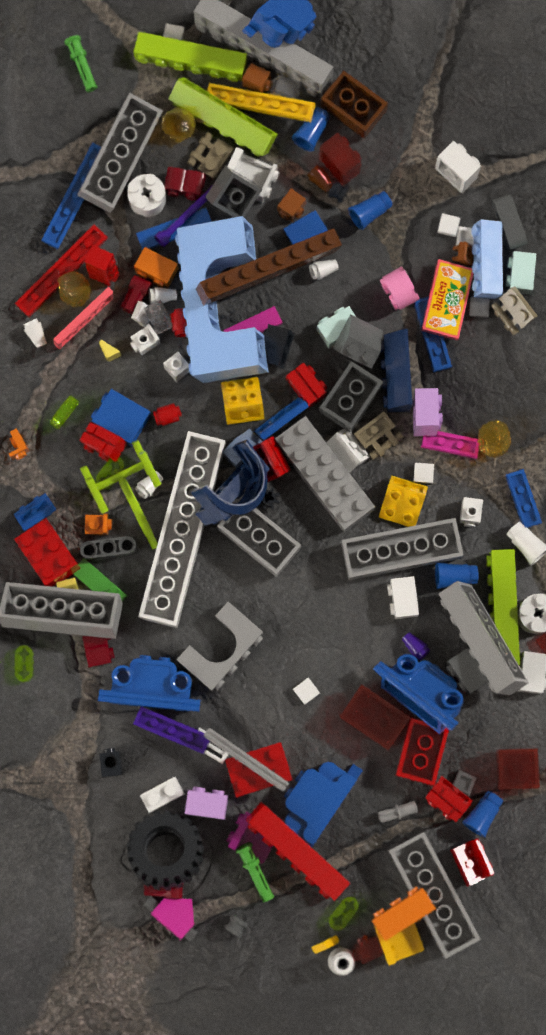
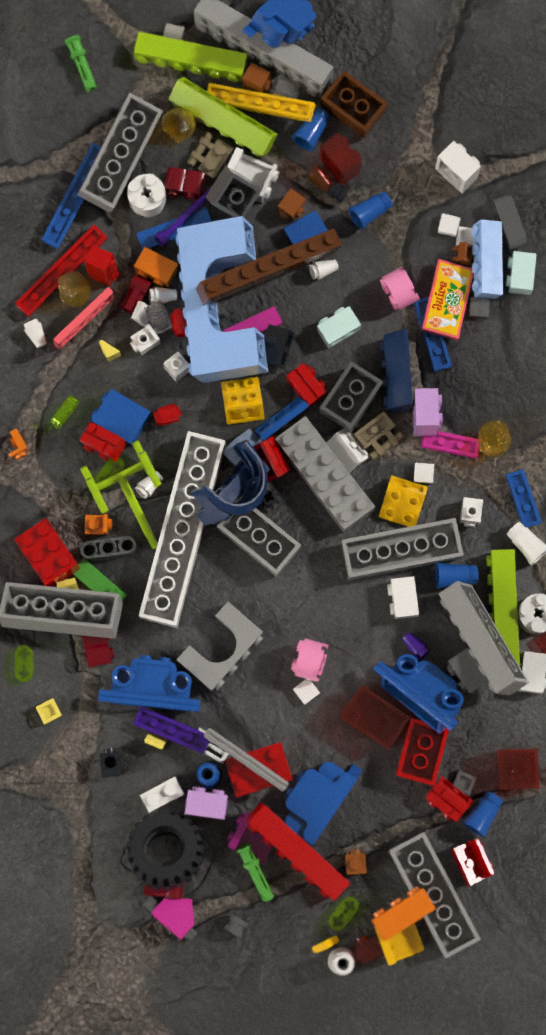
(34, 511): blue plate -> none
(48, 711): none -> light yellow plate
(155, 740): none -> light yellow slope
(216, 775): none -> blue plant
(310, 659): none -> bright pink brick
(355, 862): none -> dark orange brick
(360, 341): dark grey slope -> none
(398, 812): light grey axle -> none
(517, 307): dark tan plate -> none

